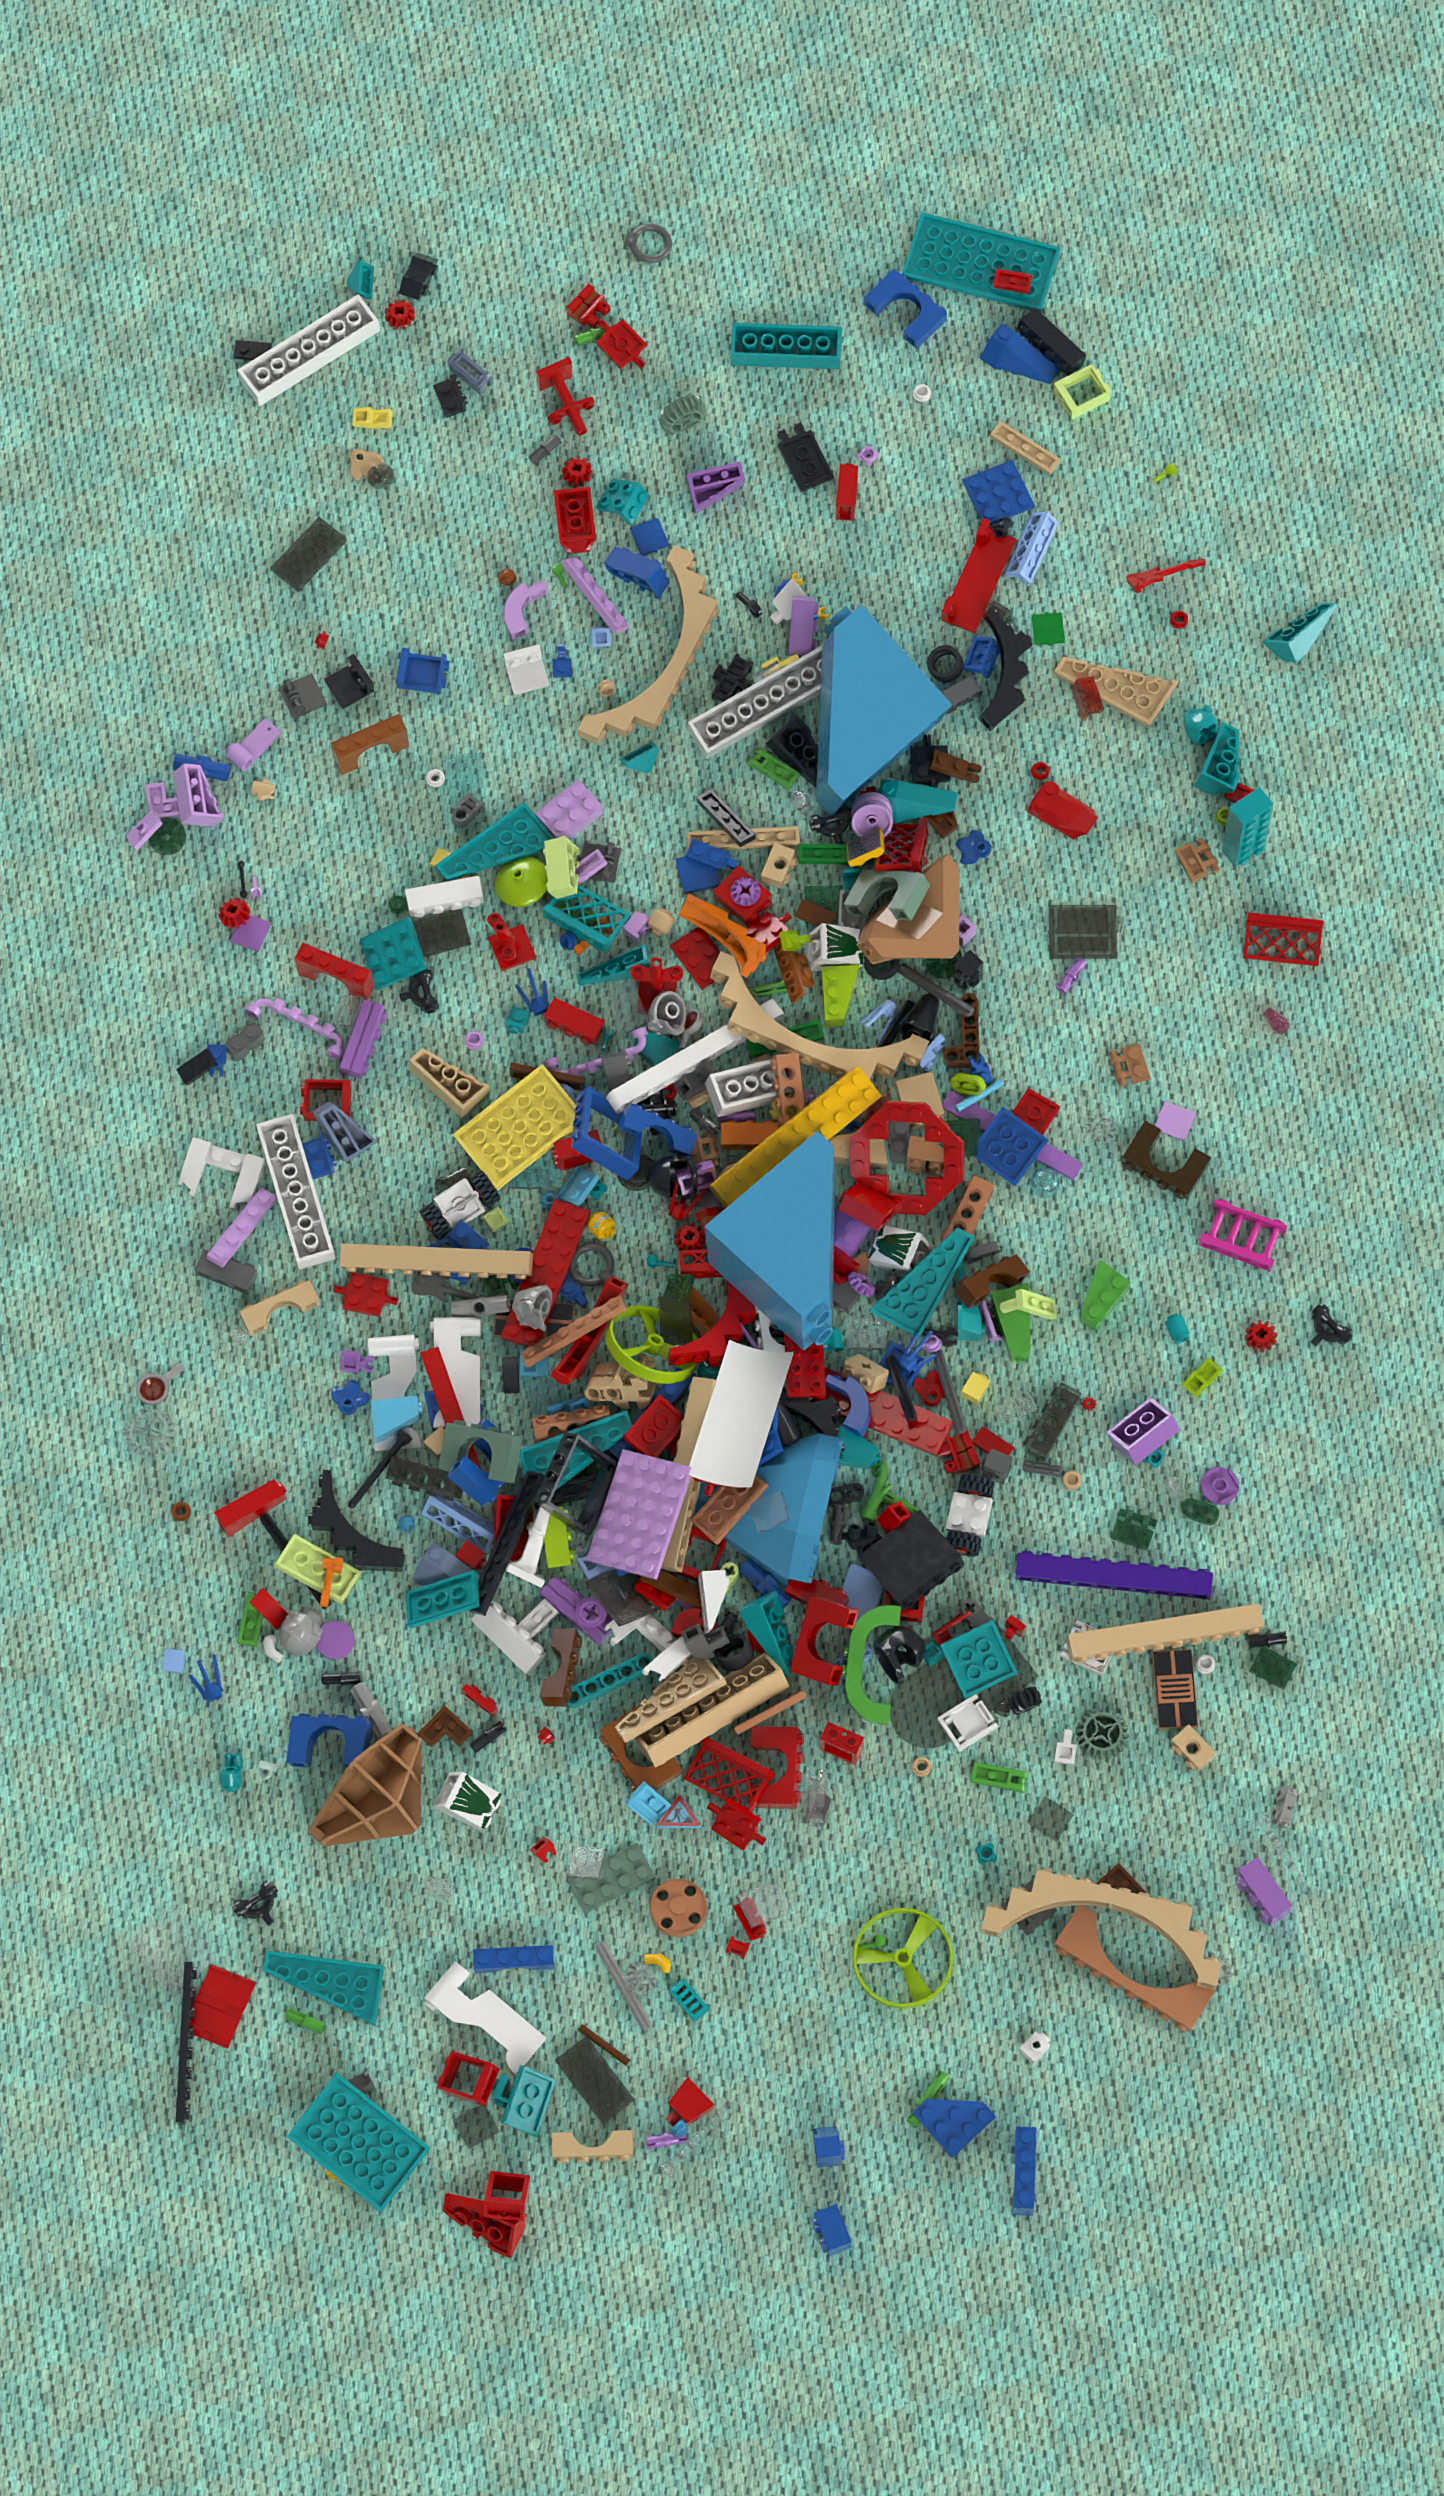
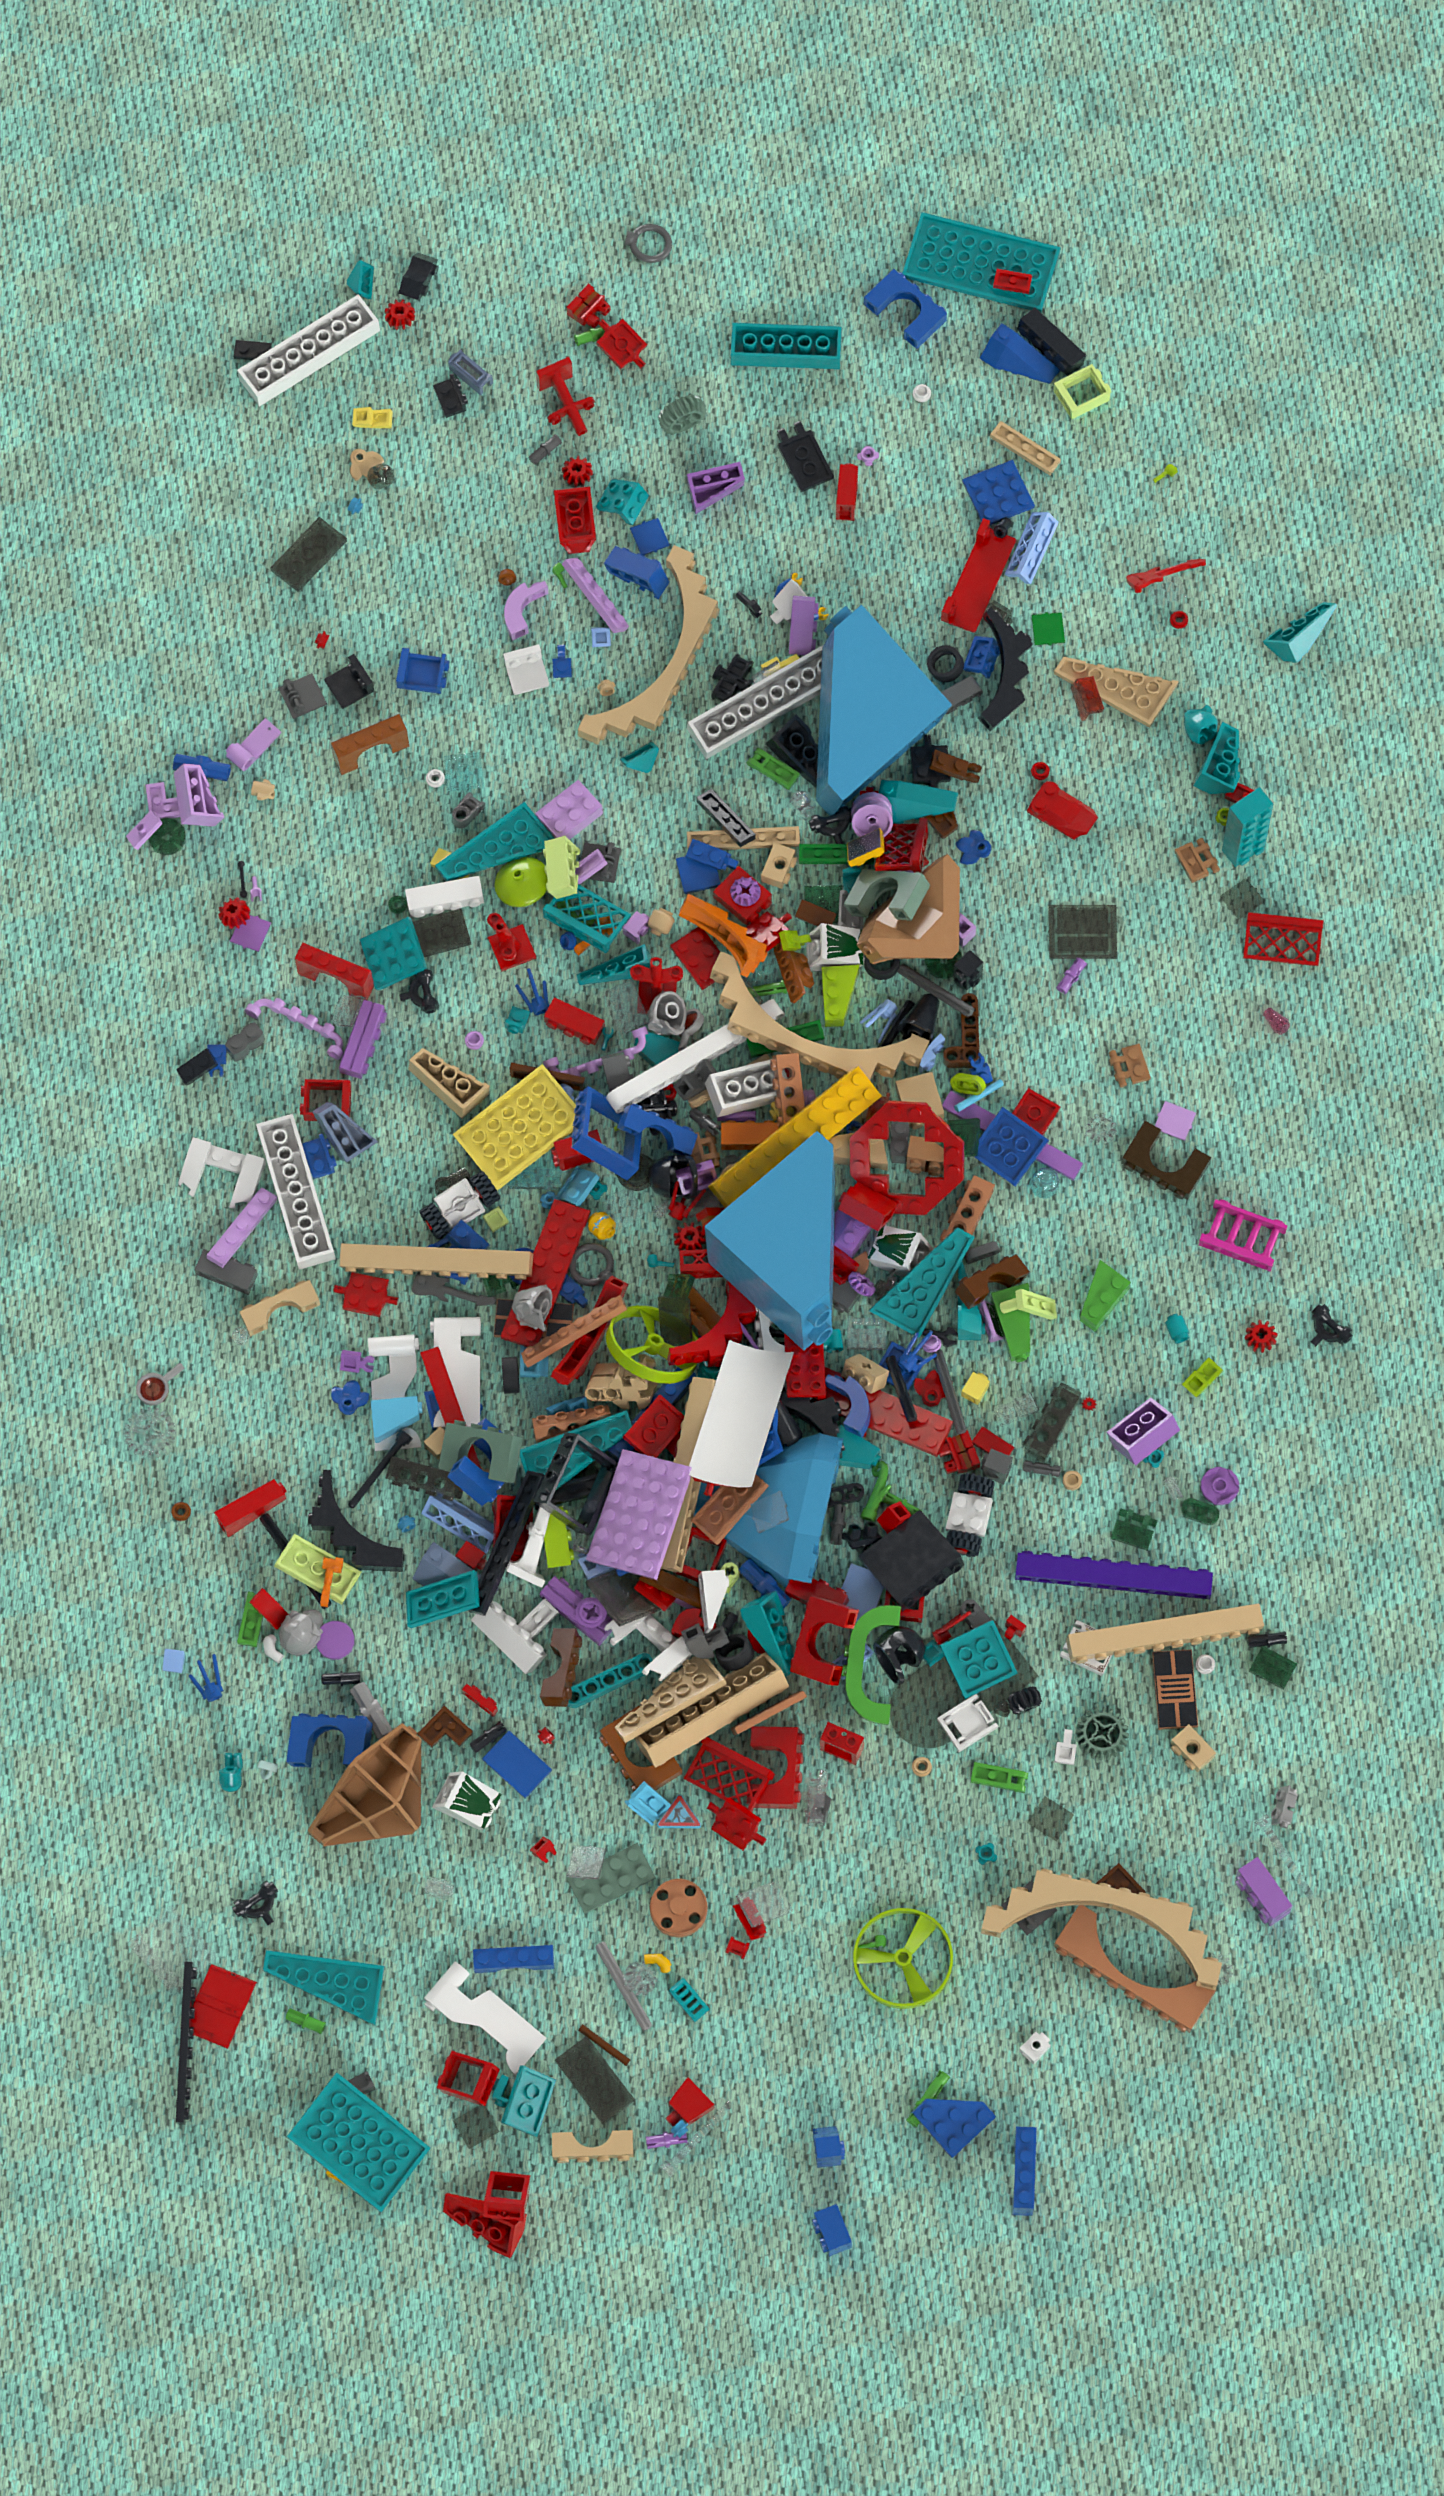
(355, 505): none -> dark azure plate
(491, 1304): light grey piece -> none
(517, 1764): none -> blue tile
(1242, 898): none -> clear smoke piece

